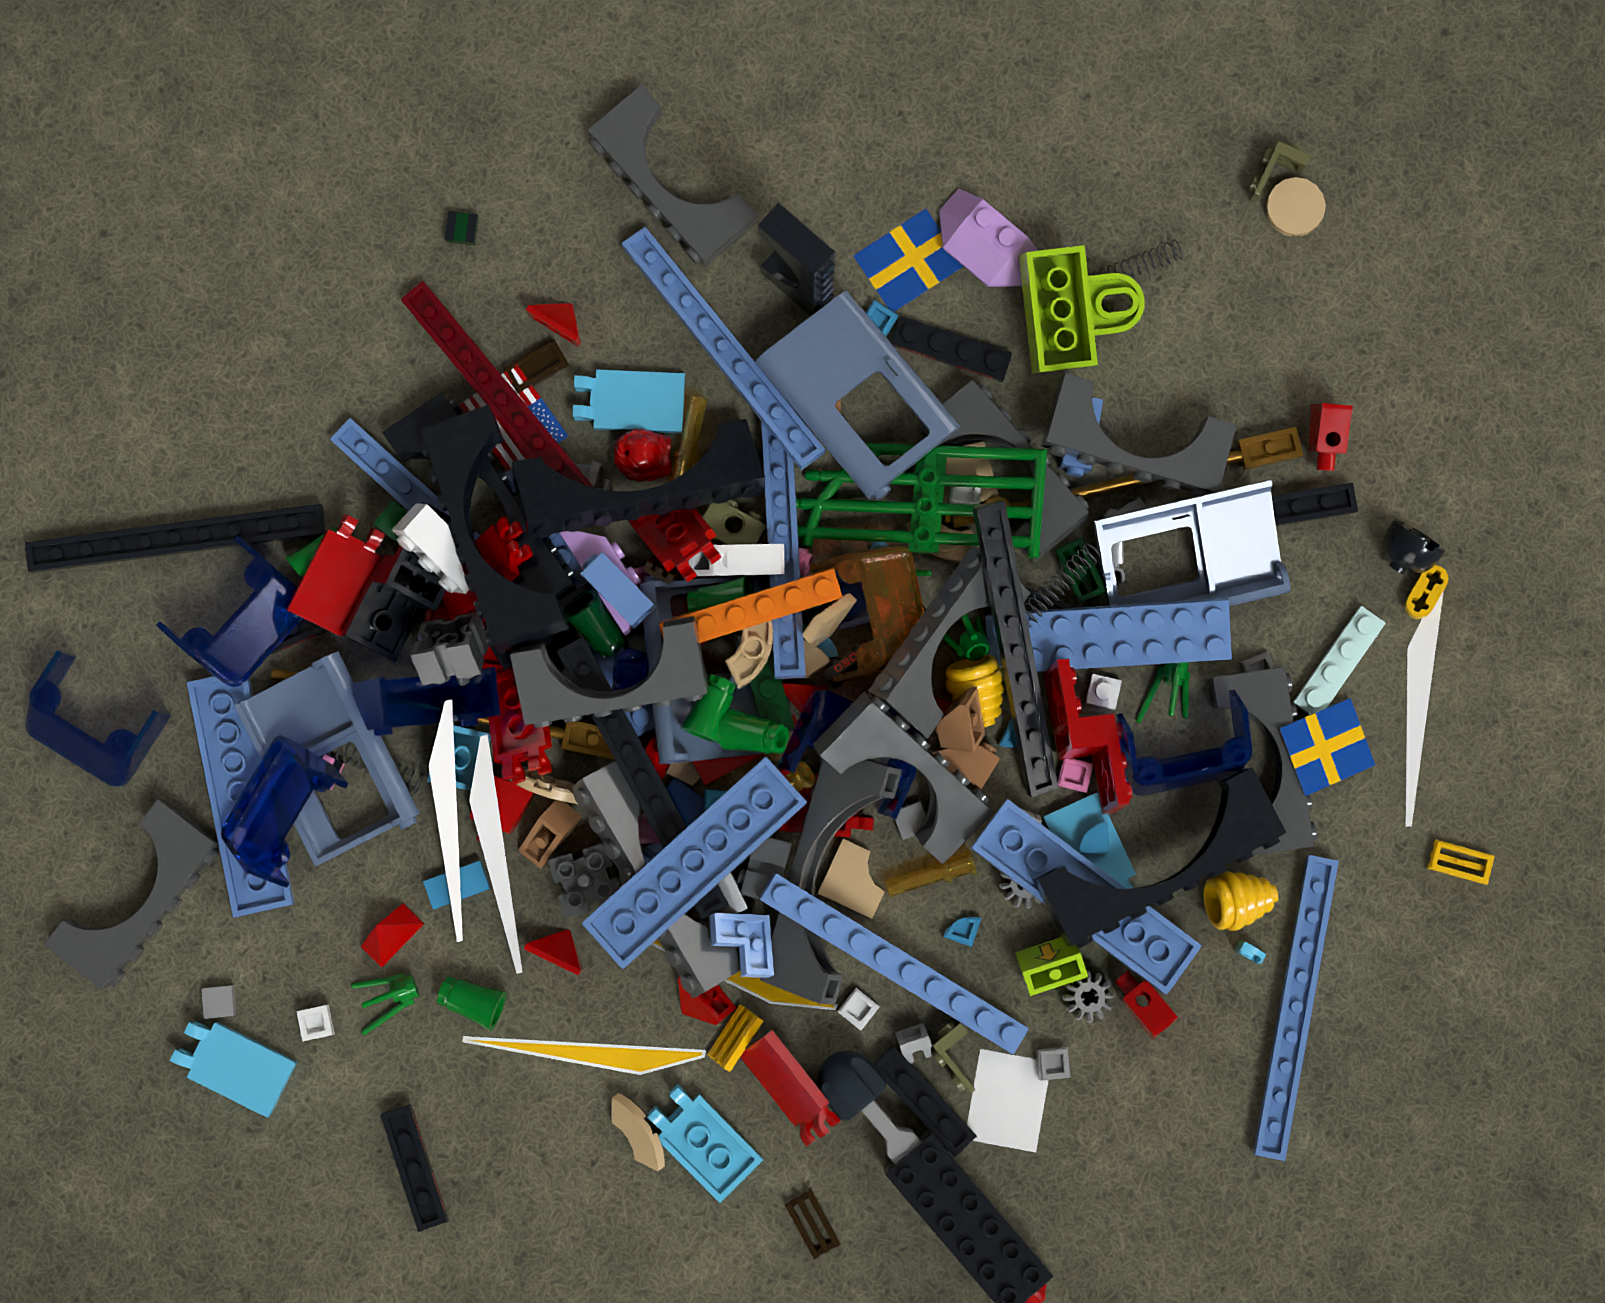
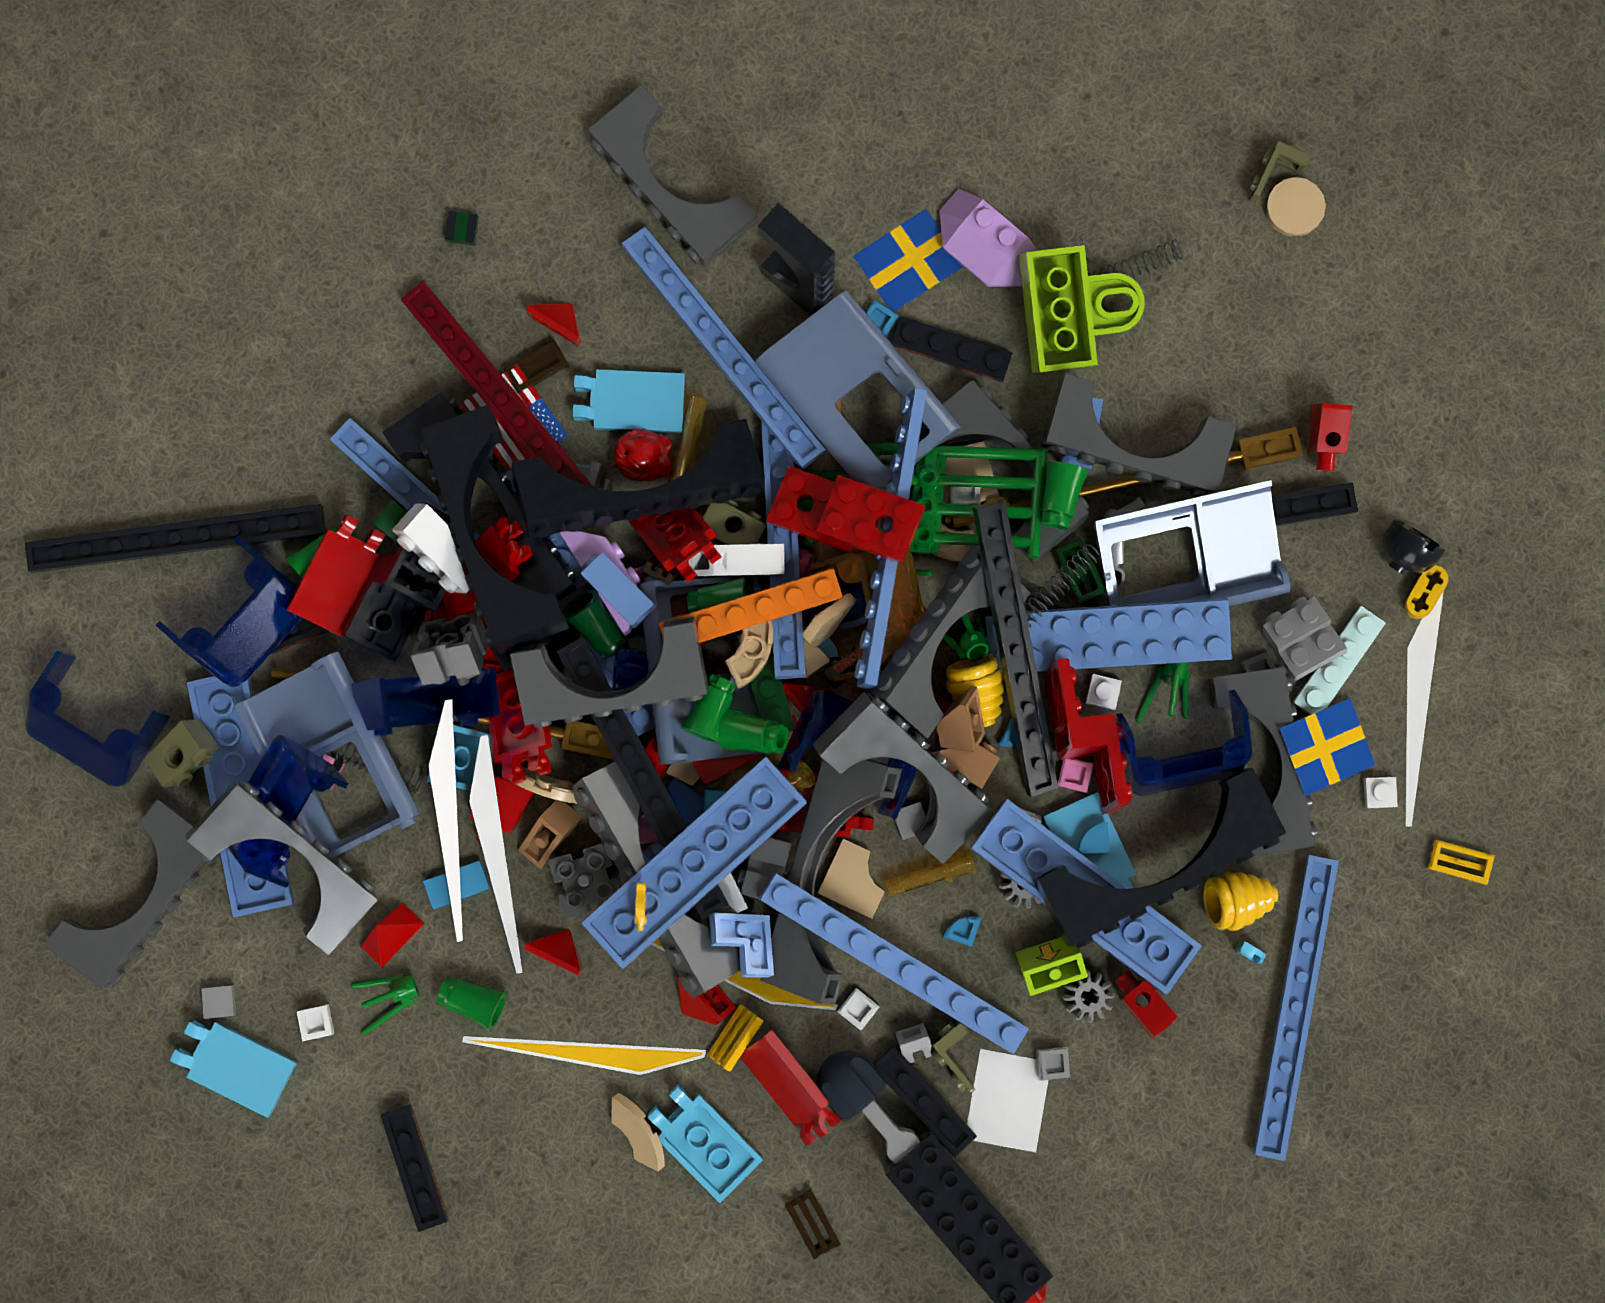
(181, 753): none -> olive brick
(243, 816): none -> arch
(640, 917): none -> yellow piece
(846, 514): none -> red bracket
(883, 579): none -> medium blue plate
(1061, 493): none -> green plant
(1303, 637): none -> light grey plate
(1380, 792): none -> white plate

